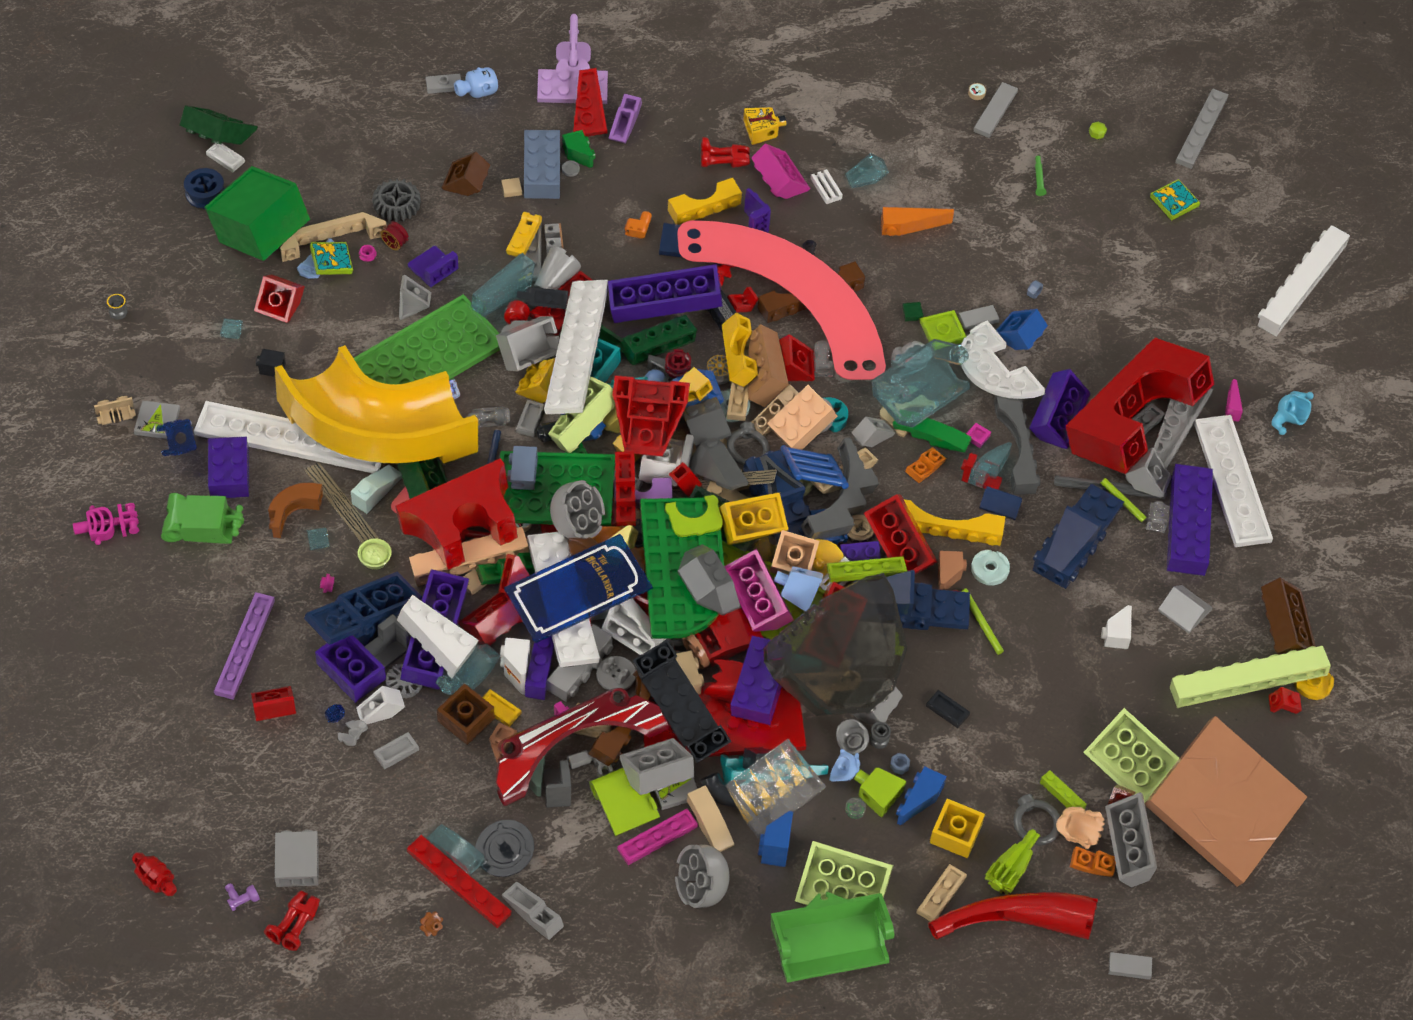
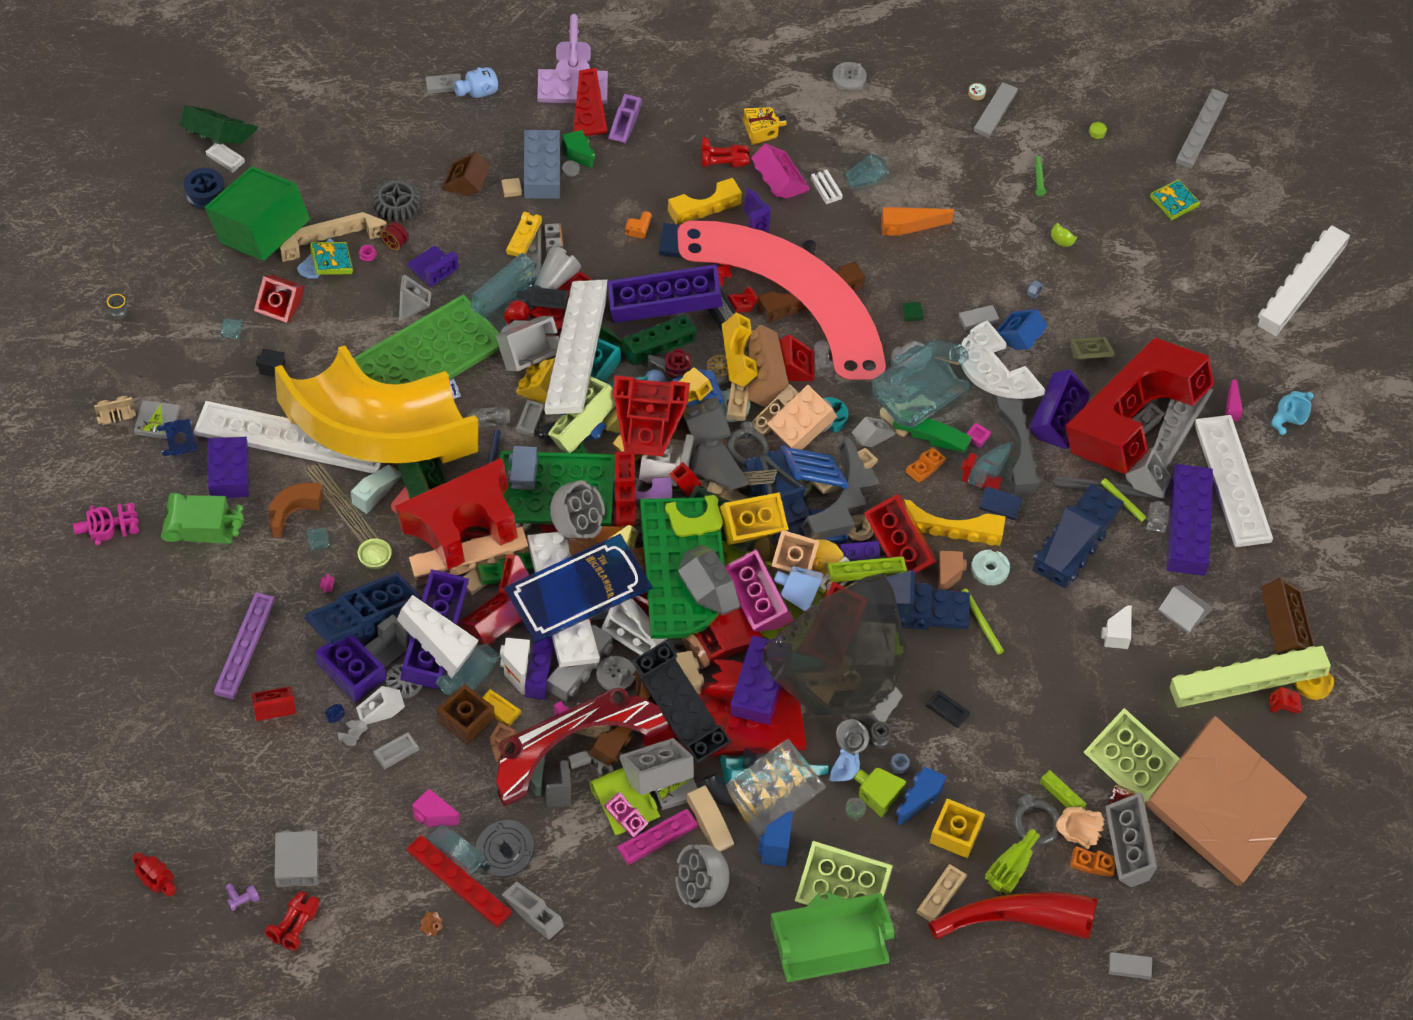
(434, 811): none -> dark pink slope
(625, 814): none -> dark pink slope
(849, 70): none -> light grey plate
(943, 327): lime tile -> none
(1062, 236): none -> lime hair
(1091, 348): none -> olive slope

